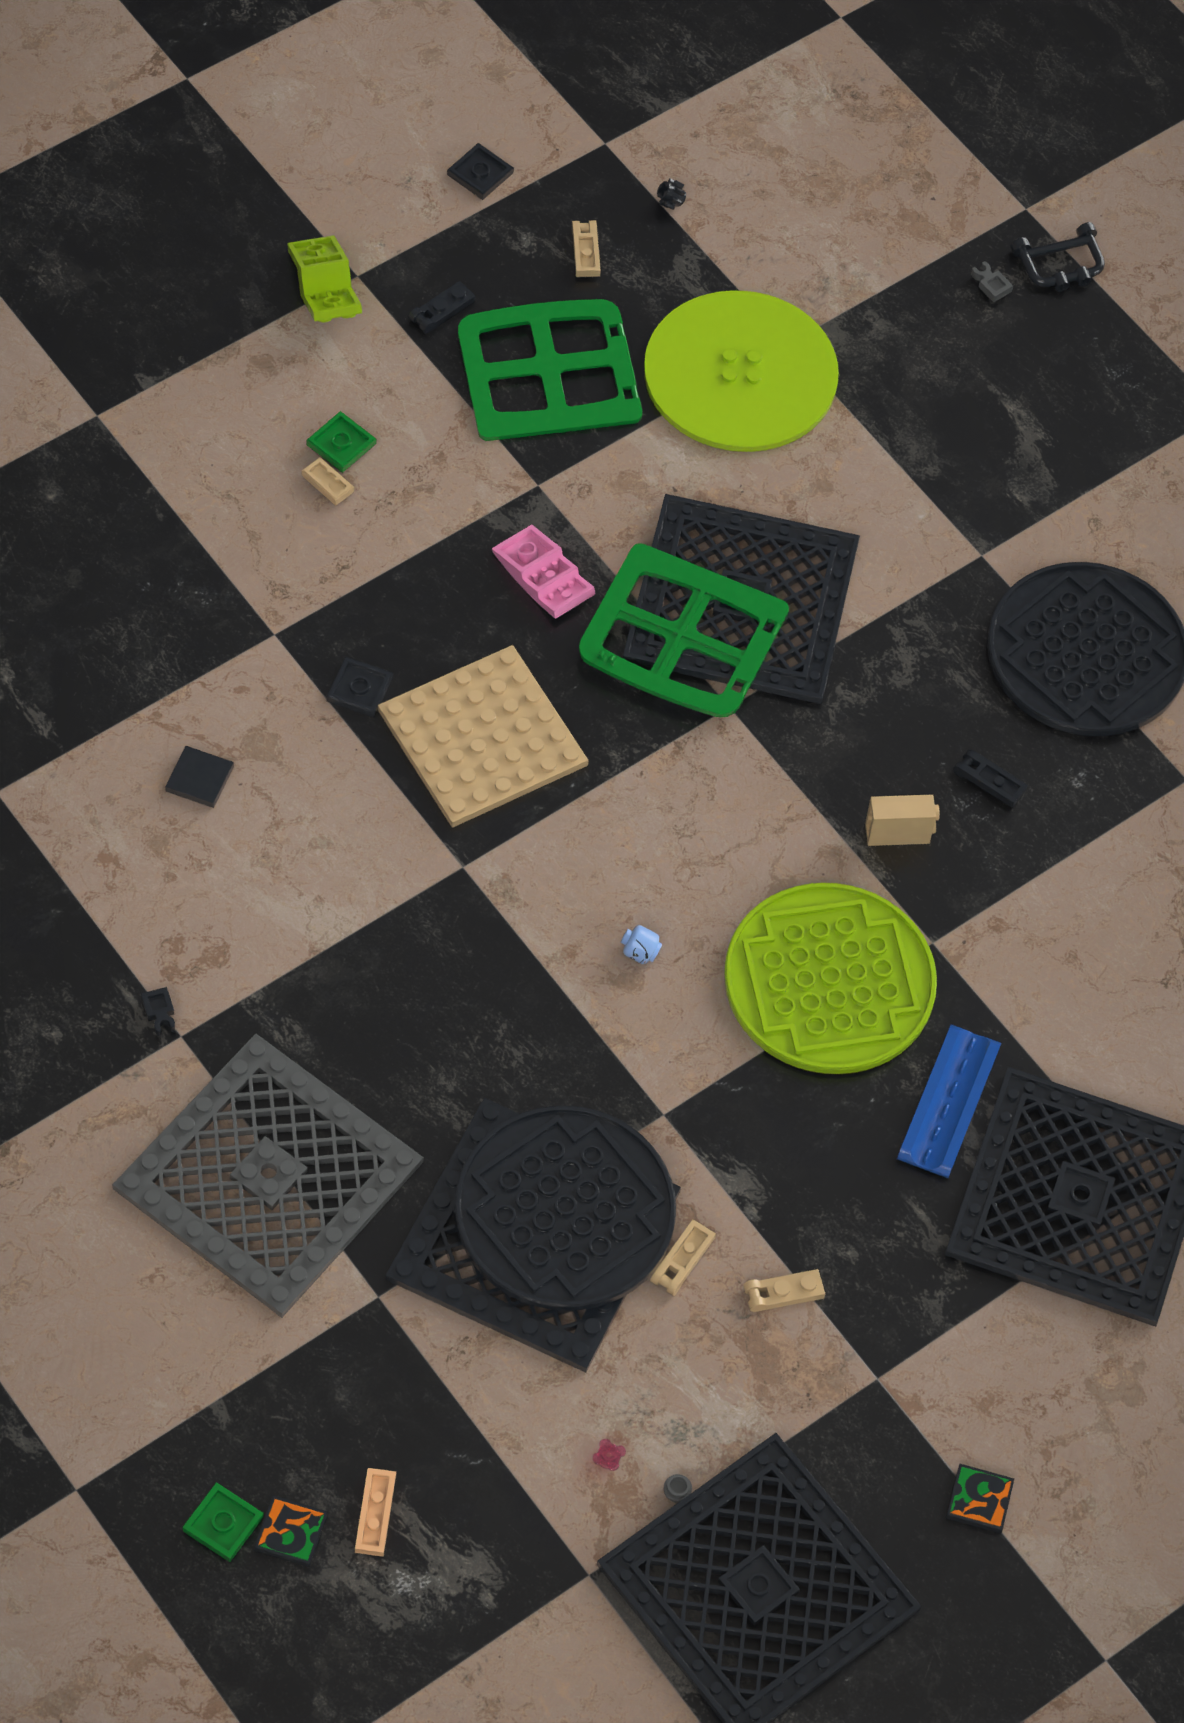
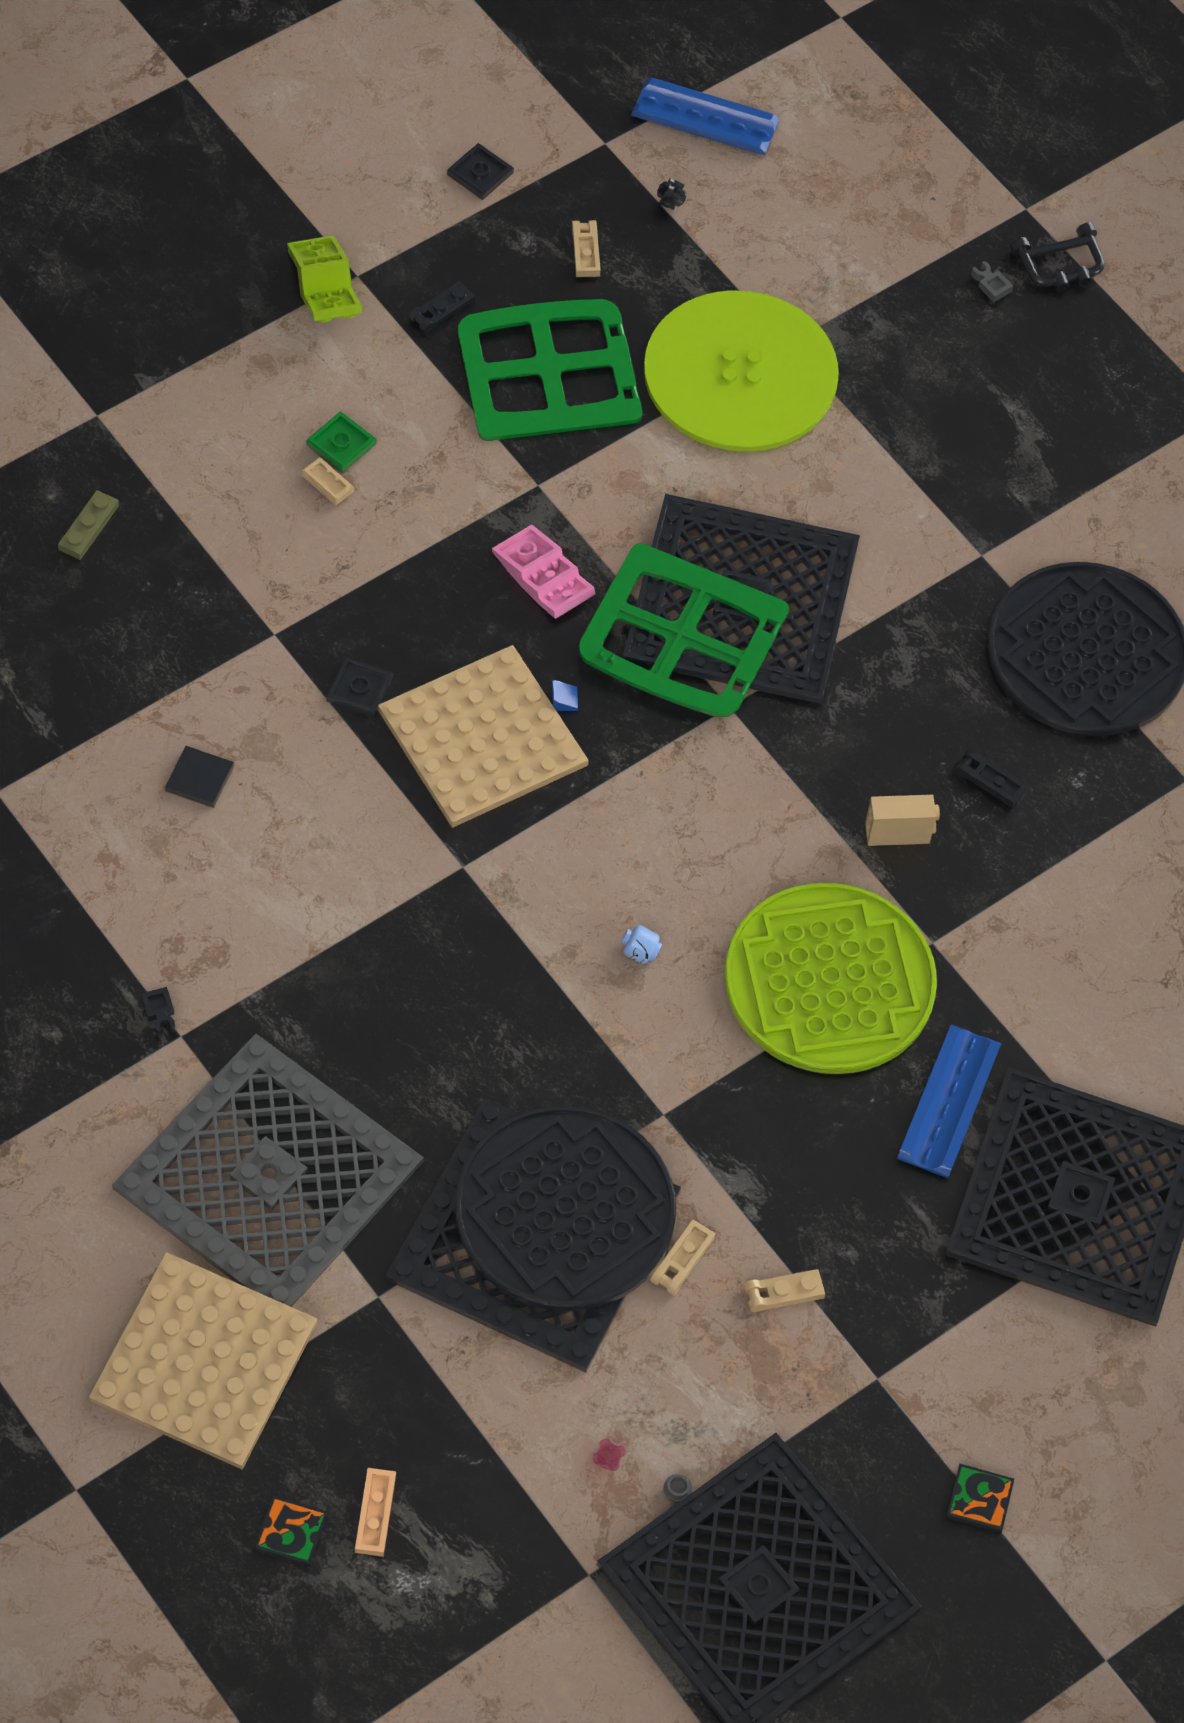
(88, 525): none -> olive plate
(203, 1360): none -> tan plate
(223, 1522): green plate -> none
(564, 696): none -> slope
(705, 115): none -> blue plate

